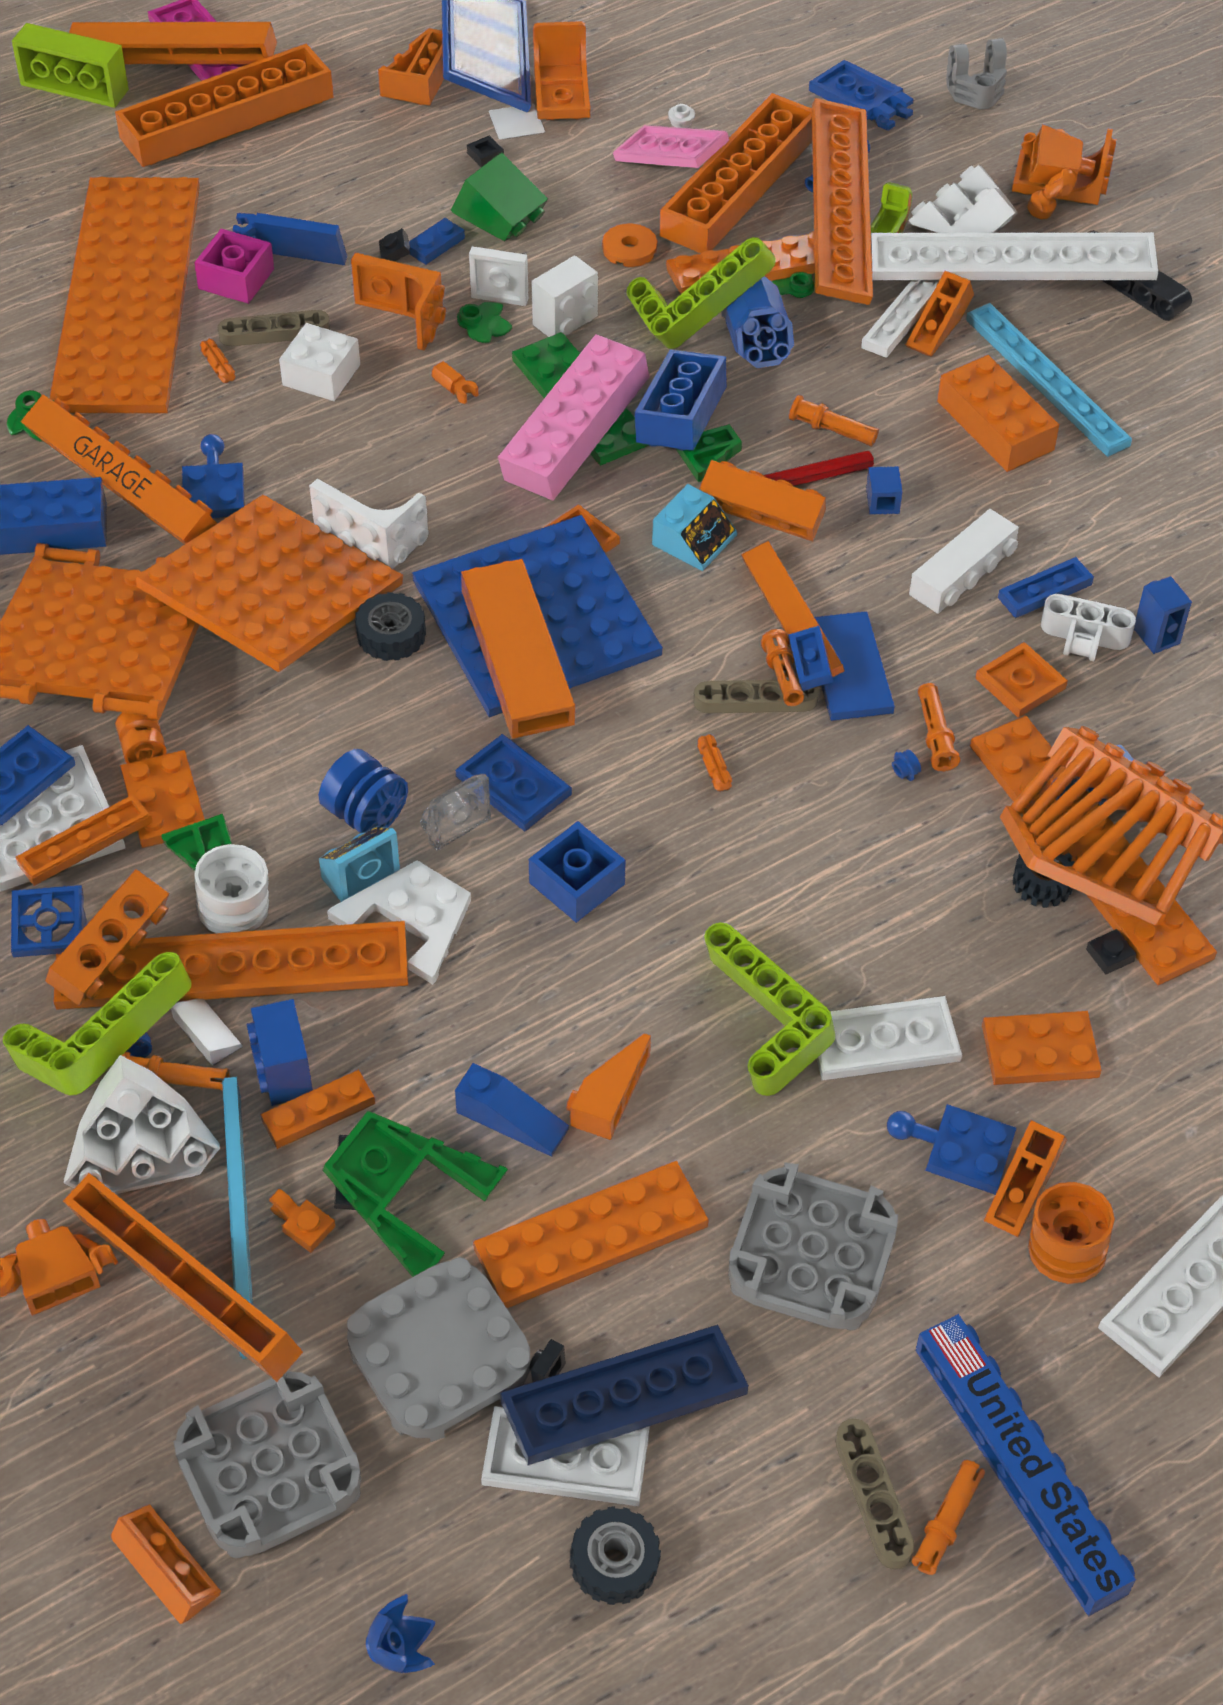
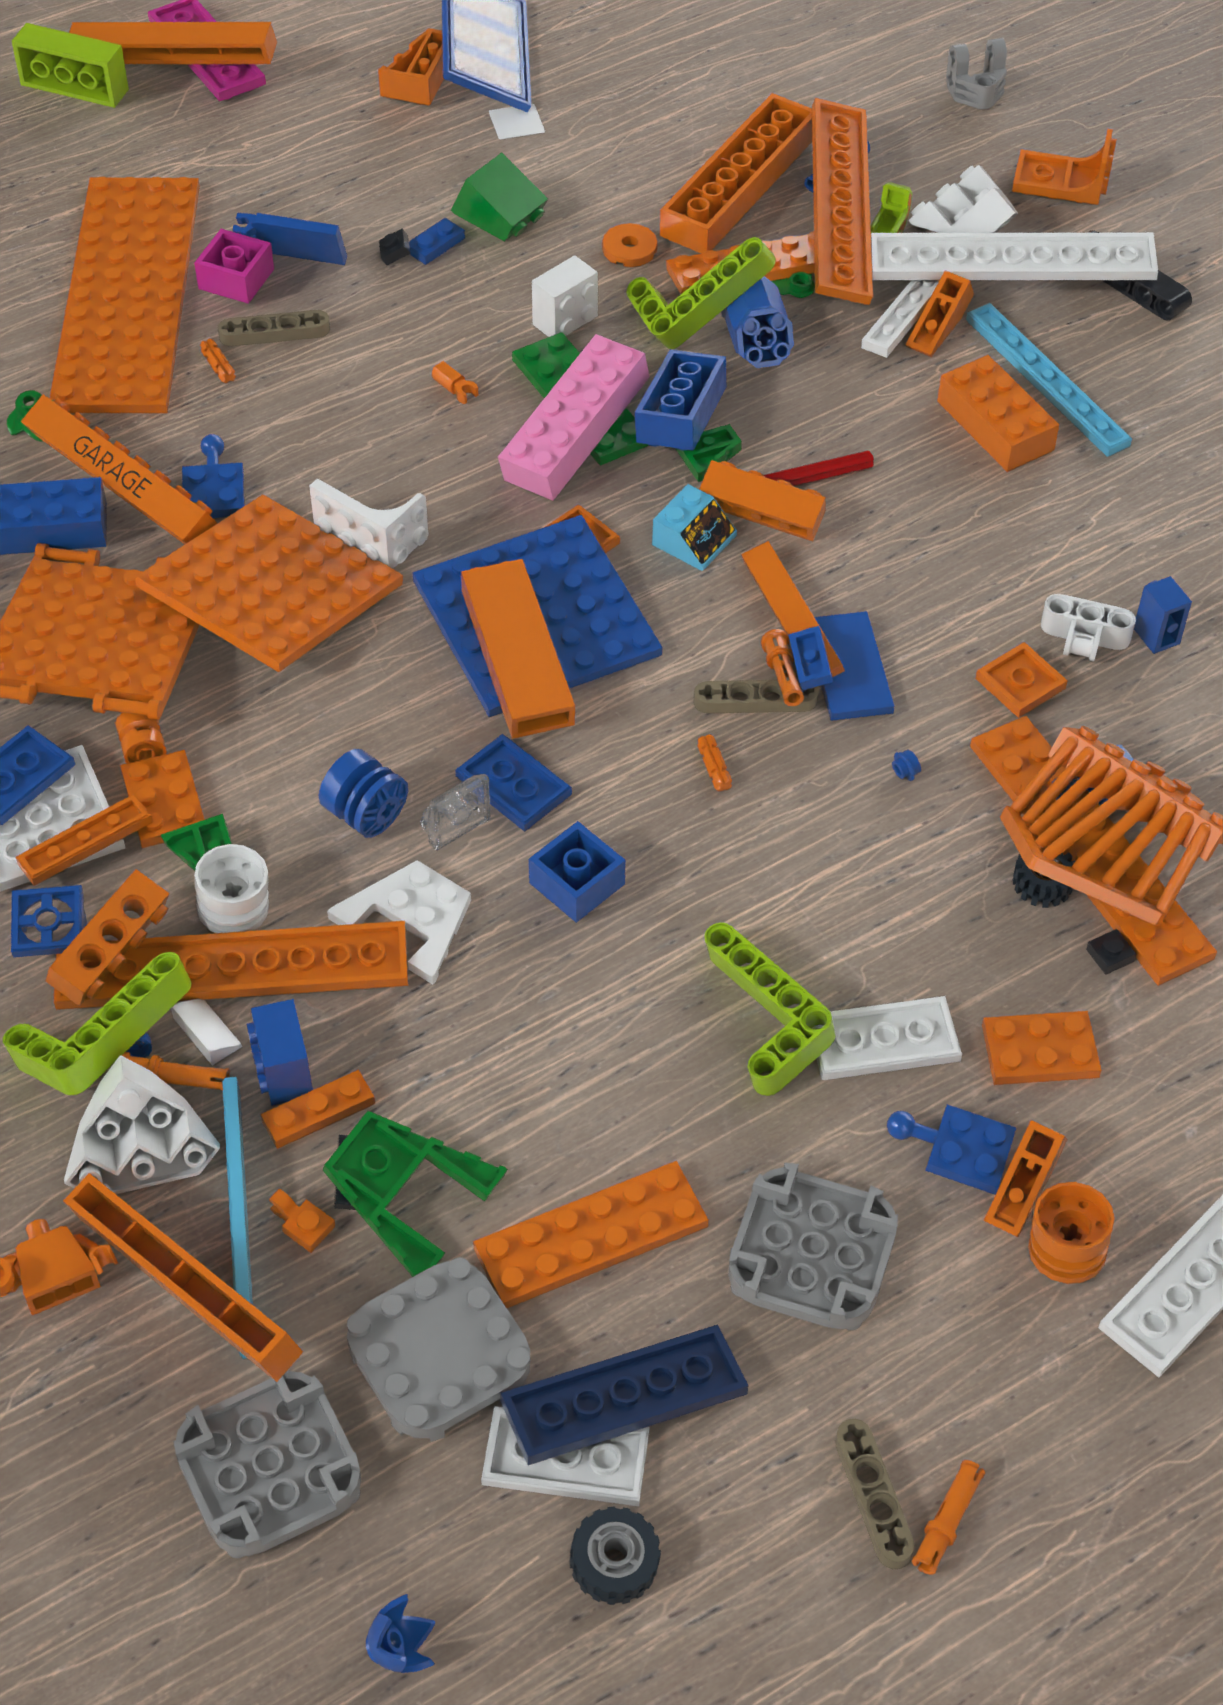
(164, 1563): orange slope -> none
(224, 105): orange brick -> none
(320, 362): white brick -> none
(360, 862): medium azure slope -> none
(390, 626): black wheel -> none
(402, 291): orange bracket -> none
(483, 321): green plate -> none
(484, 150): black plate -> none
(498, 276): white plate -> none
(508, 1110): blue slope -> none
(547, 1361): black plate -> none
(561, 70): orange bracket -> none
(608, 1089): orange slope -> none
(671, 146): bright pink tile -> none
(681, 116): white plate -> none
(821, 417): orange pin -> none
(862, 89): blue tile -> none
(884, 490): blue brick -> none
(939, 737): orange pin -> none
(964, 561): white brick -> none
(1025, 1465): blue brick -> none
(1033, 591): blue plate -> none
(1056, 163): orange torso -> none

